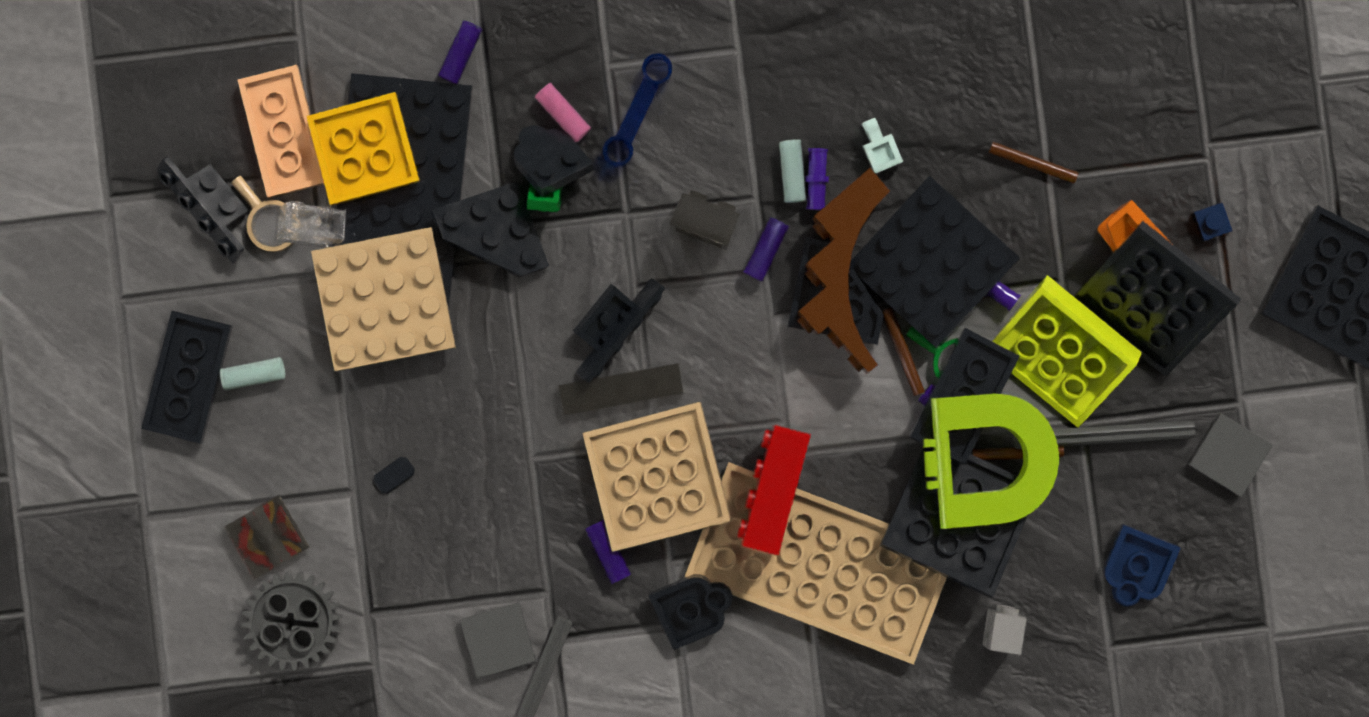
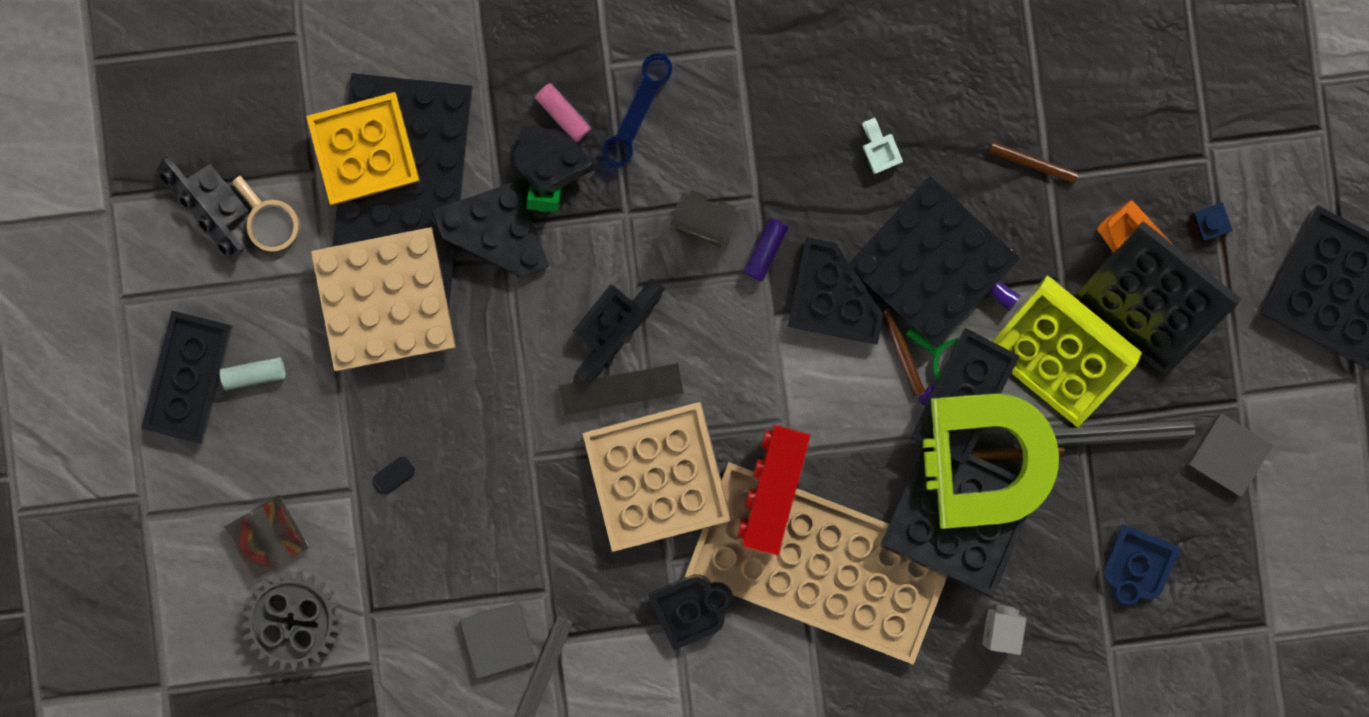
(280, 130): light nougat plate -> none
(310, 224): clear brick -> none
(462, 52): dark purple piece -> none
(600, 533): dark purple piece -> none
(793, 171): light aqua piece -> none
(816, 178): dark purple pin -> none
(831, 308): reddish brown arch -> none

